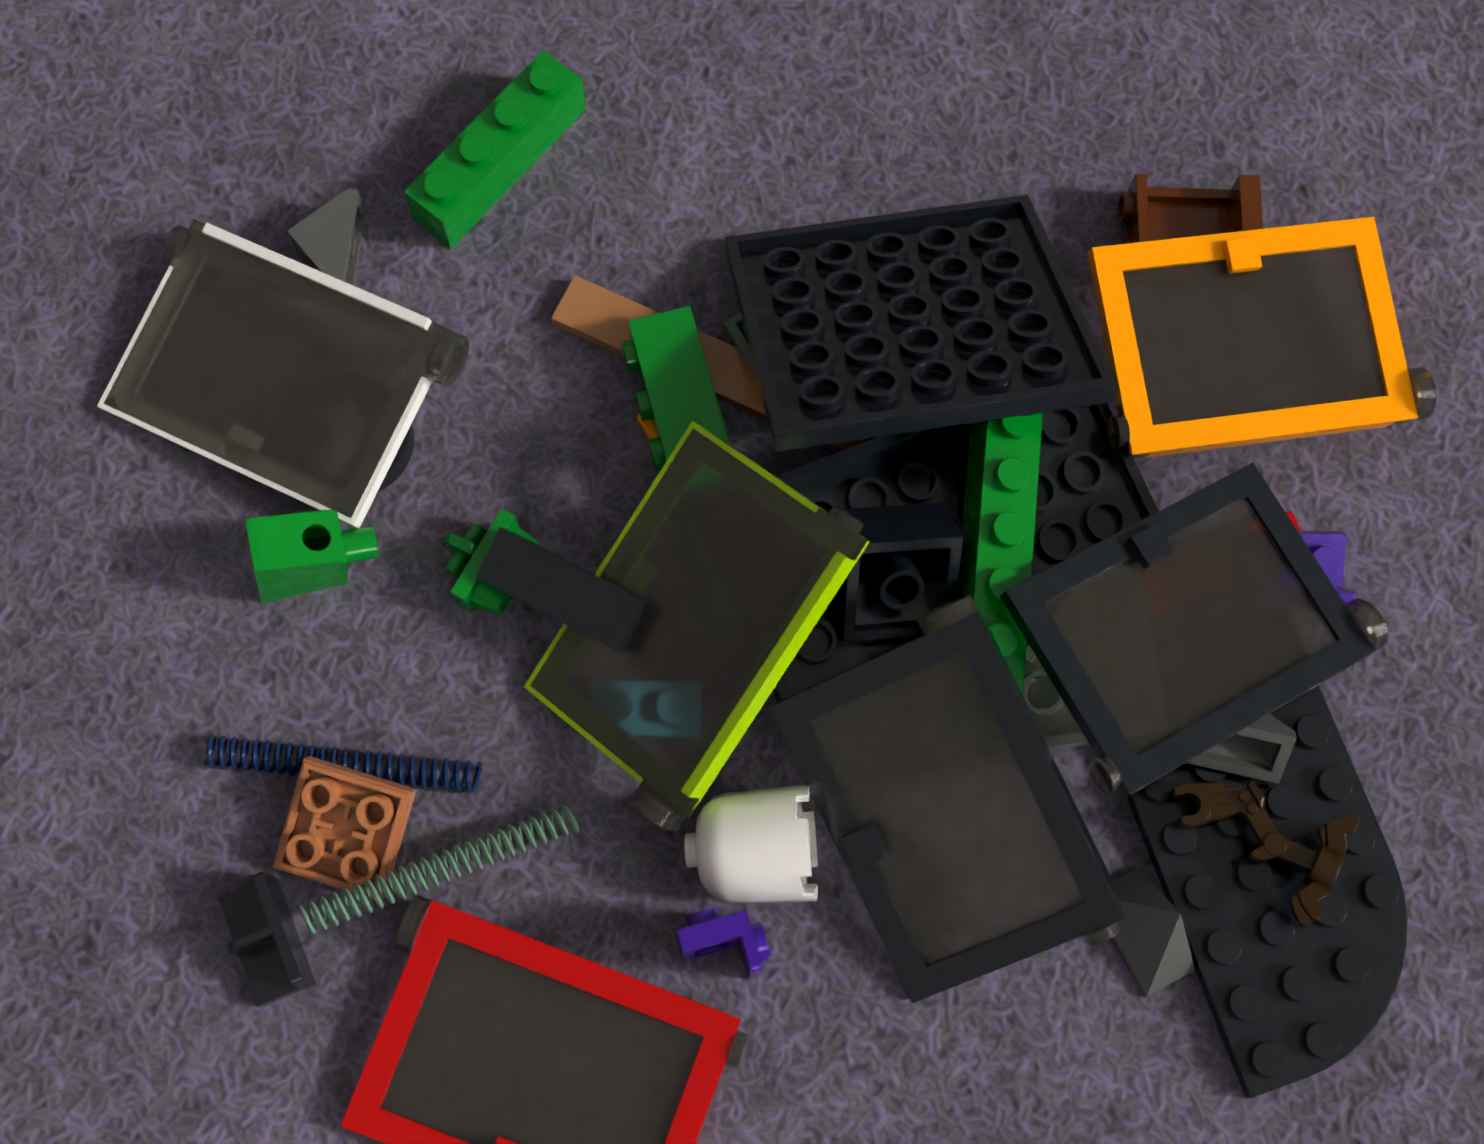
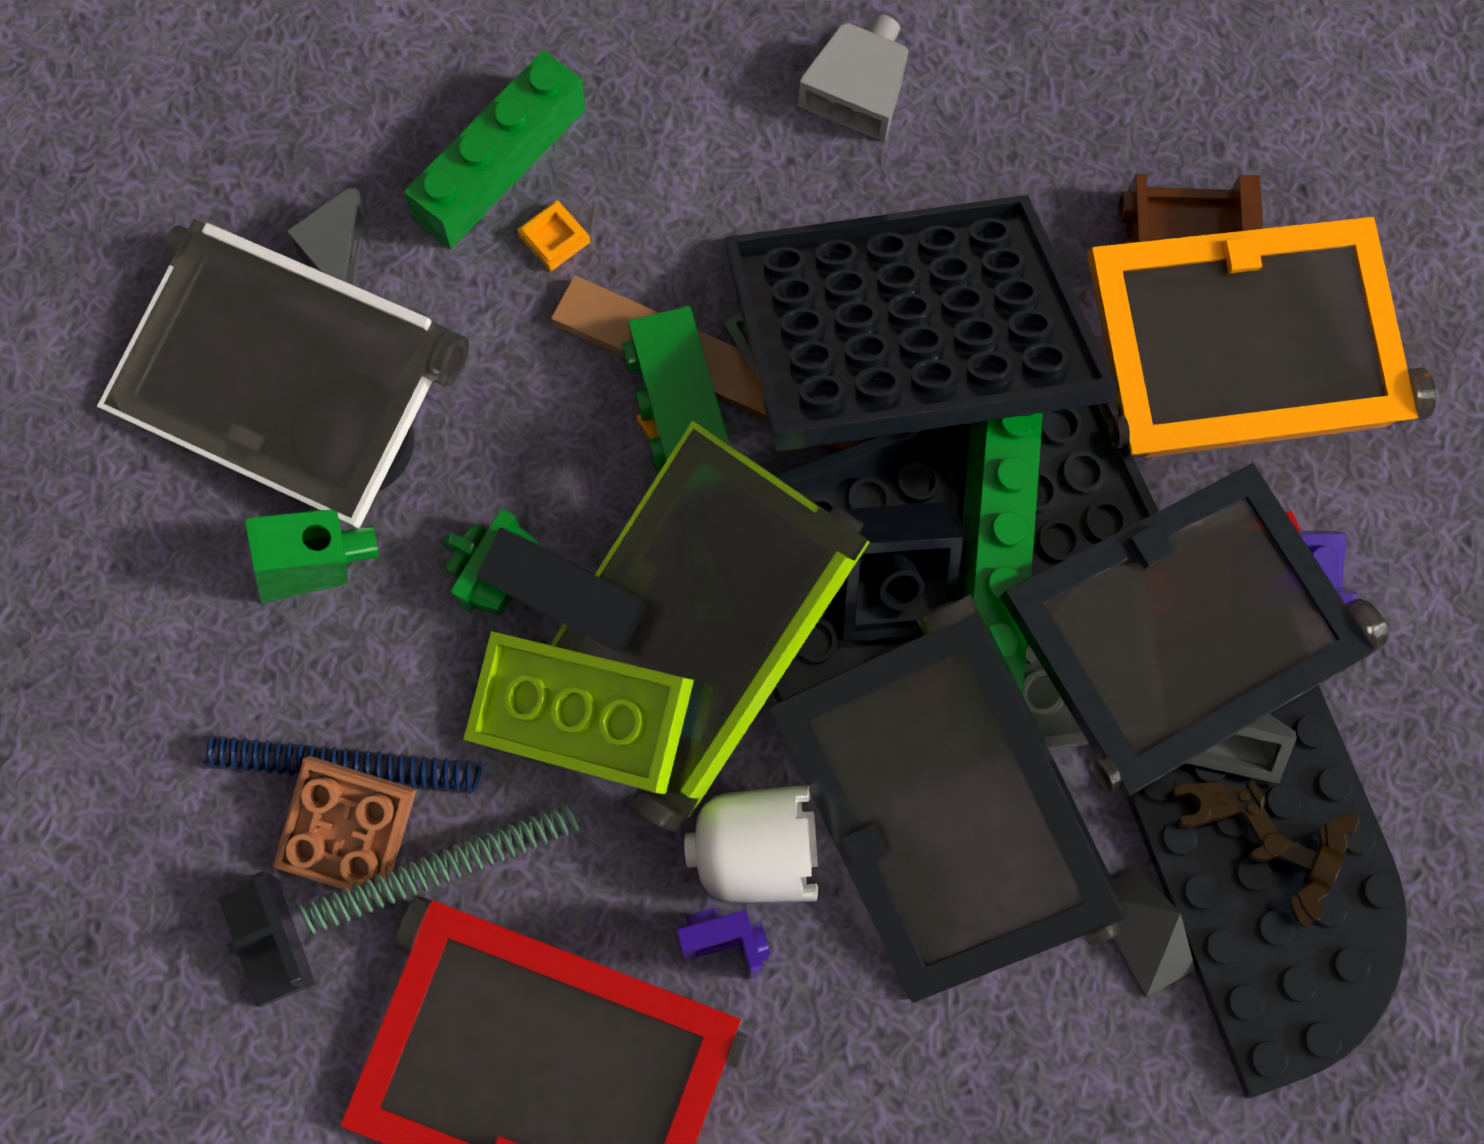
(553, 235): none -> light orange tile
(579, 711): none -> lime plate
(857, 77): none -> light grey torso

